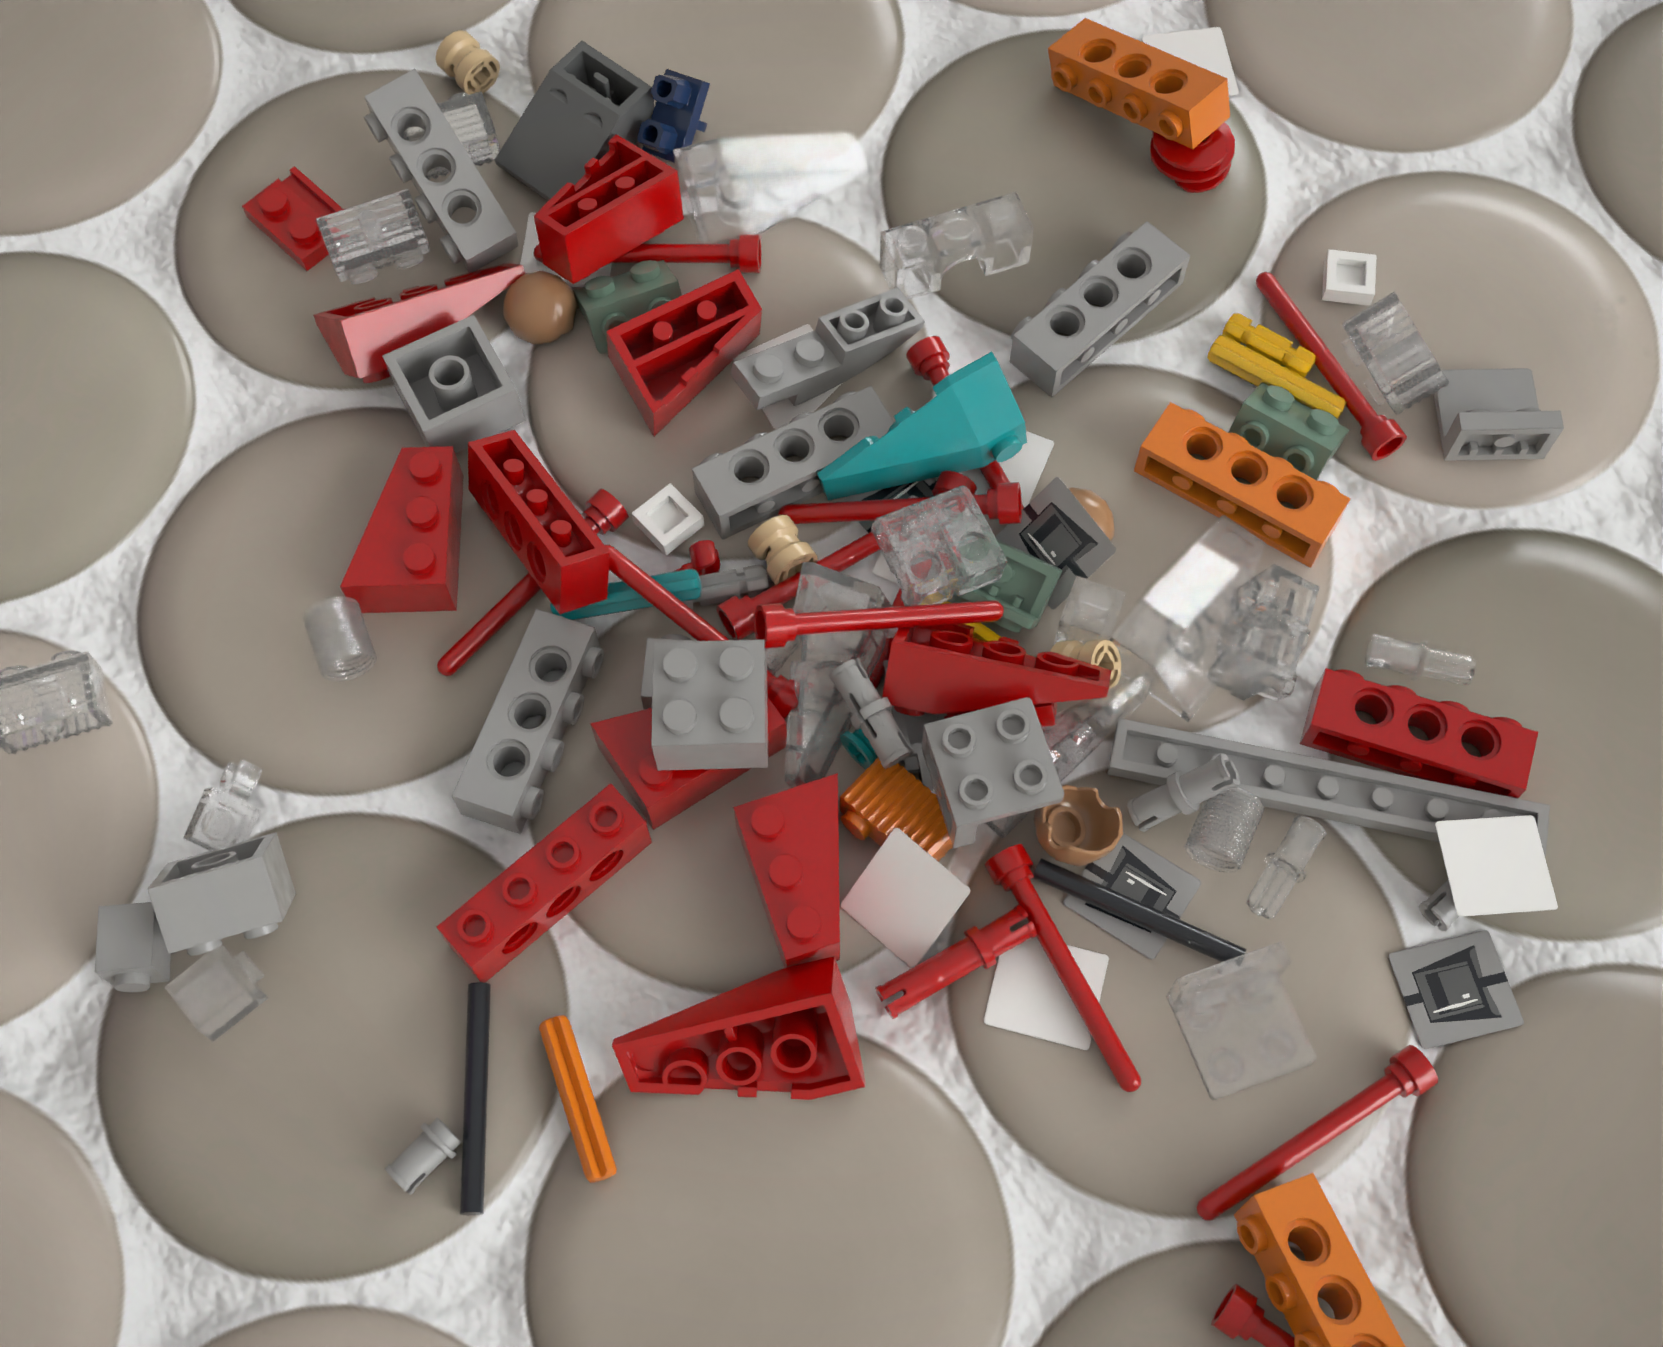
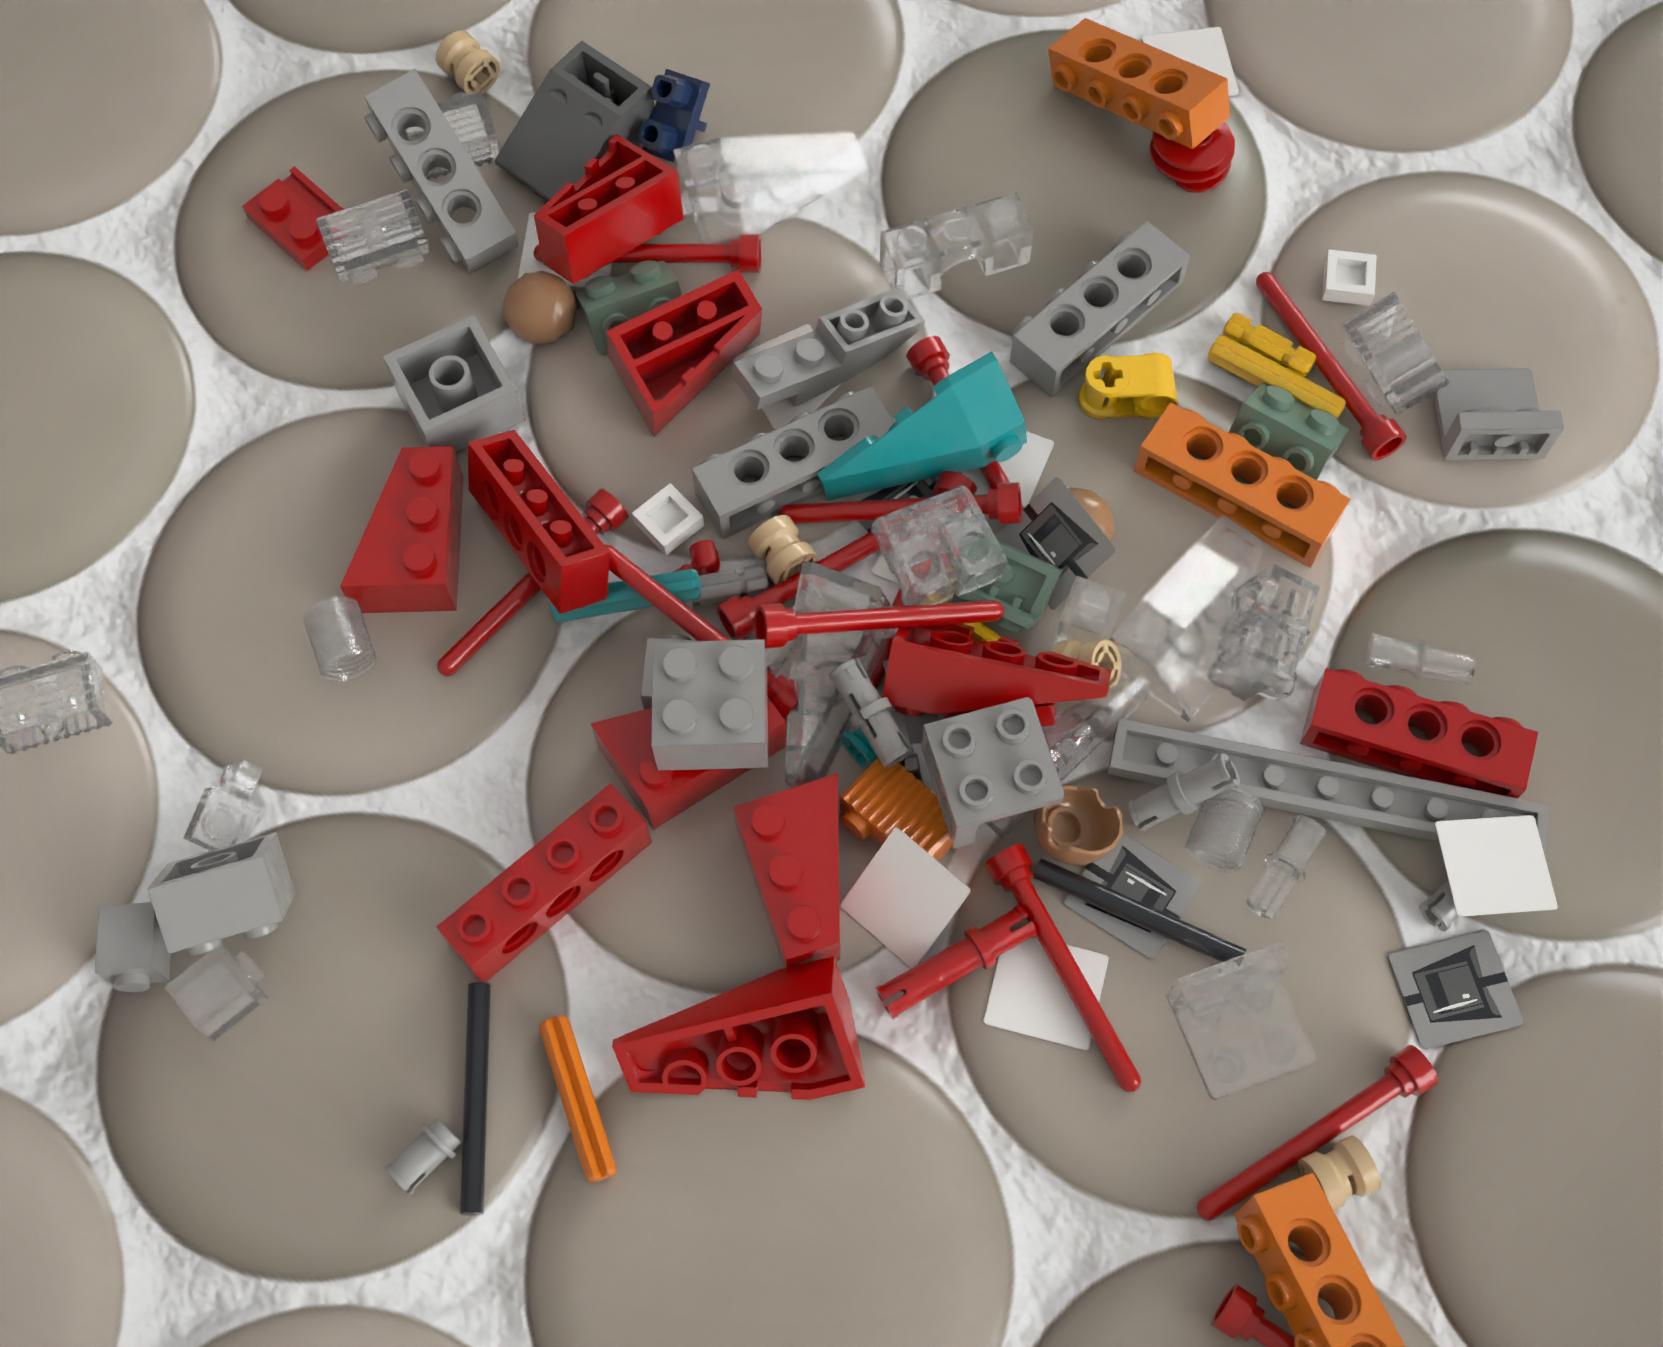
(372, 327): wedge -> none
(547, 645): light grey brick -> none
(1132, 383): none -> yellow piece
(1343, 1171): none -> tan wheel

